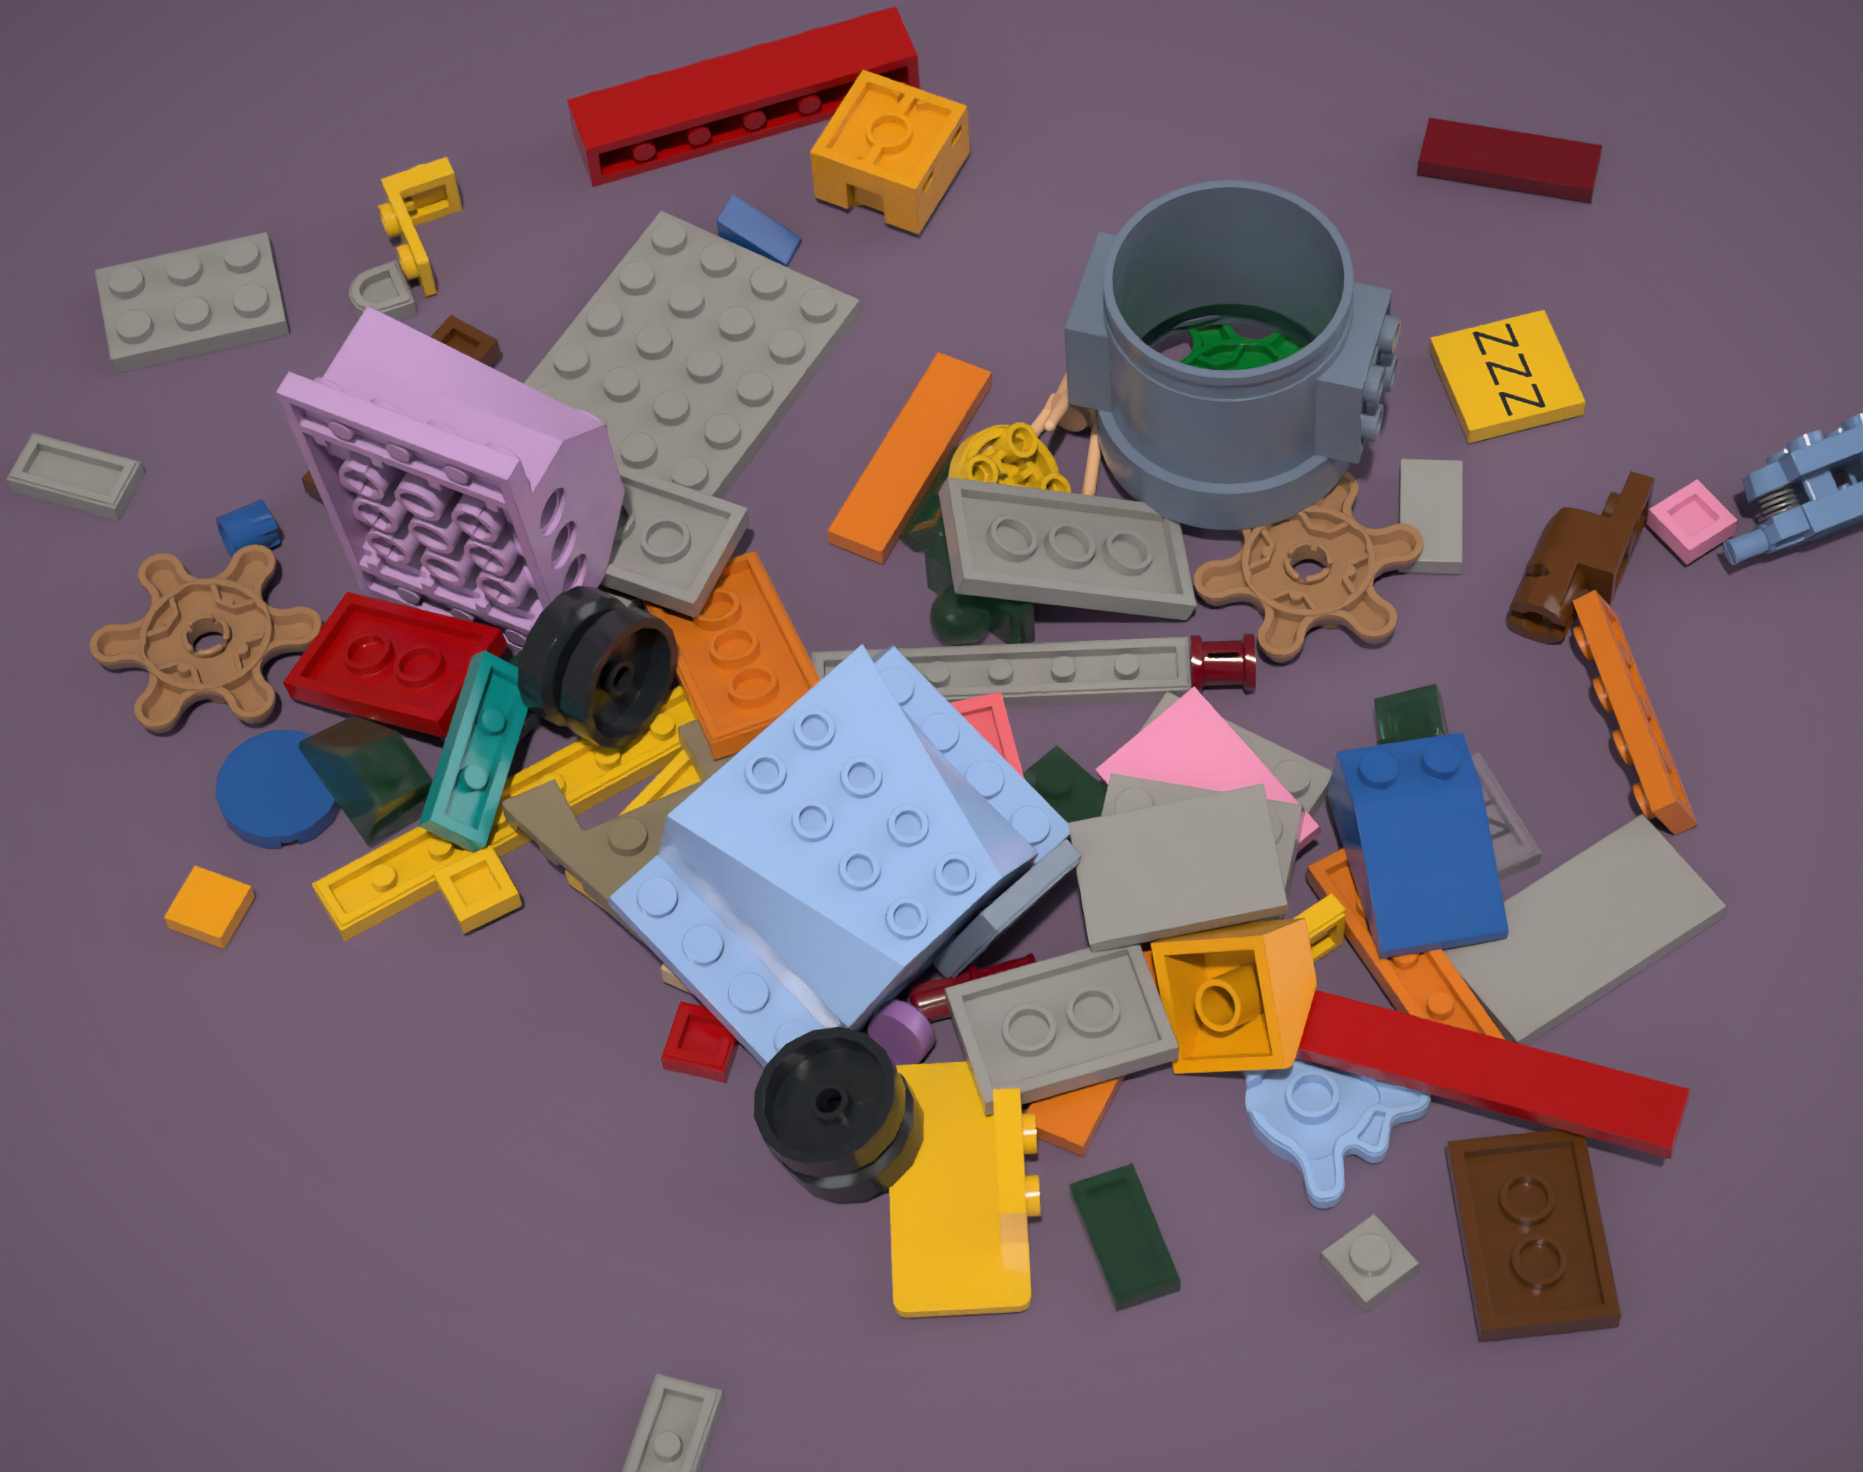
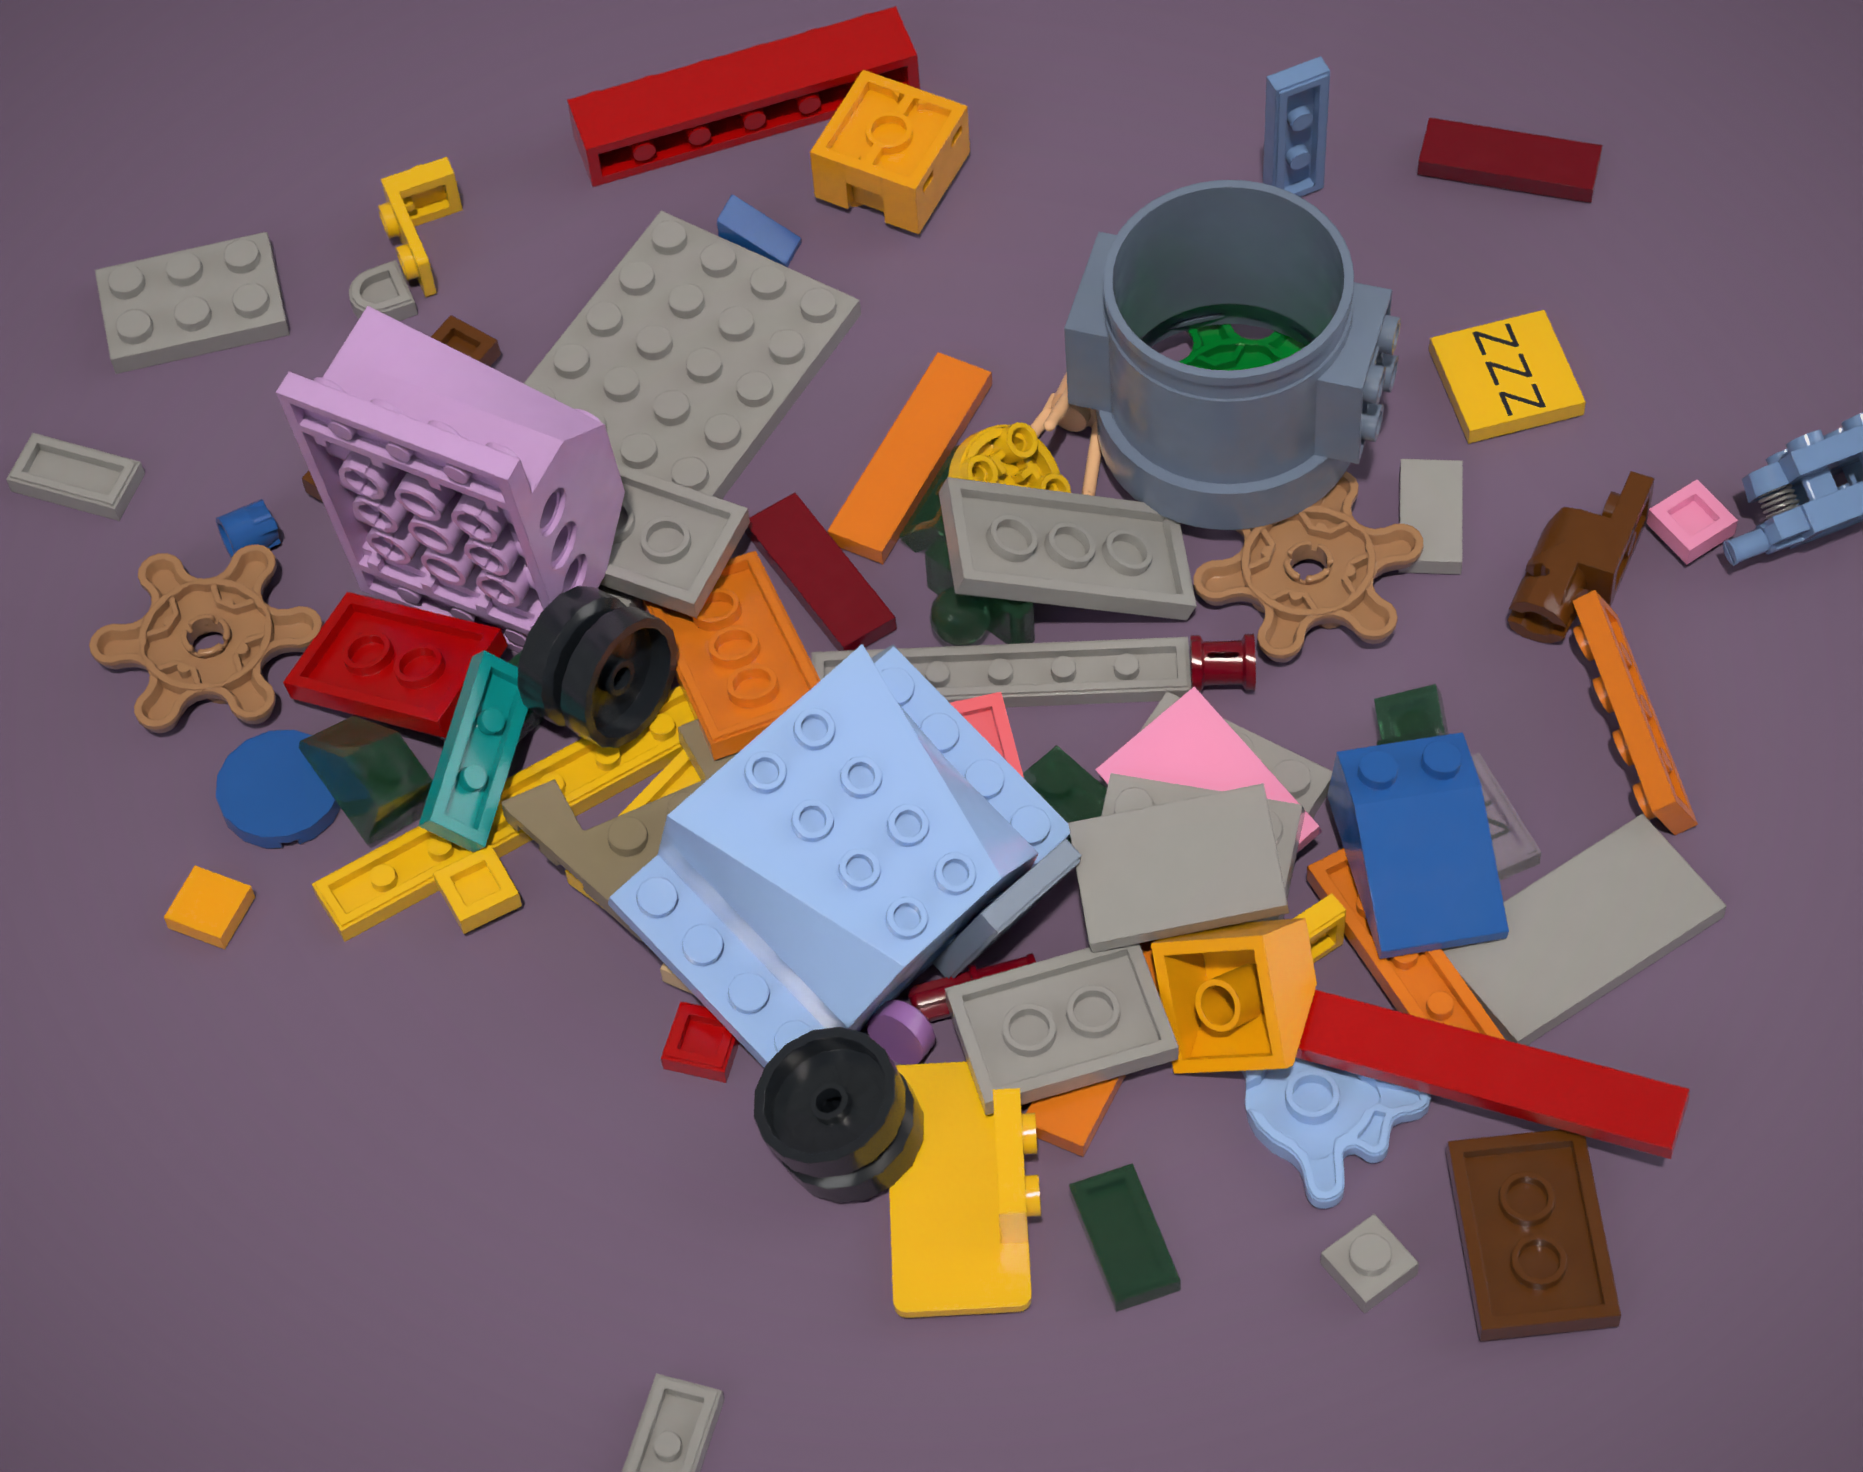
(820, 574): none -> dark red tile
(1296, 127): none -> medium blue tile

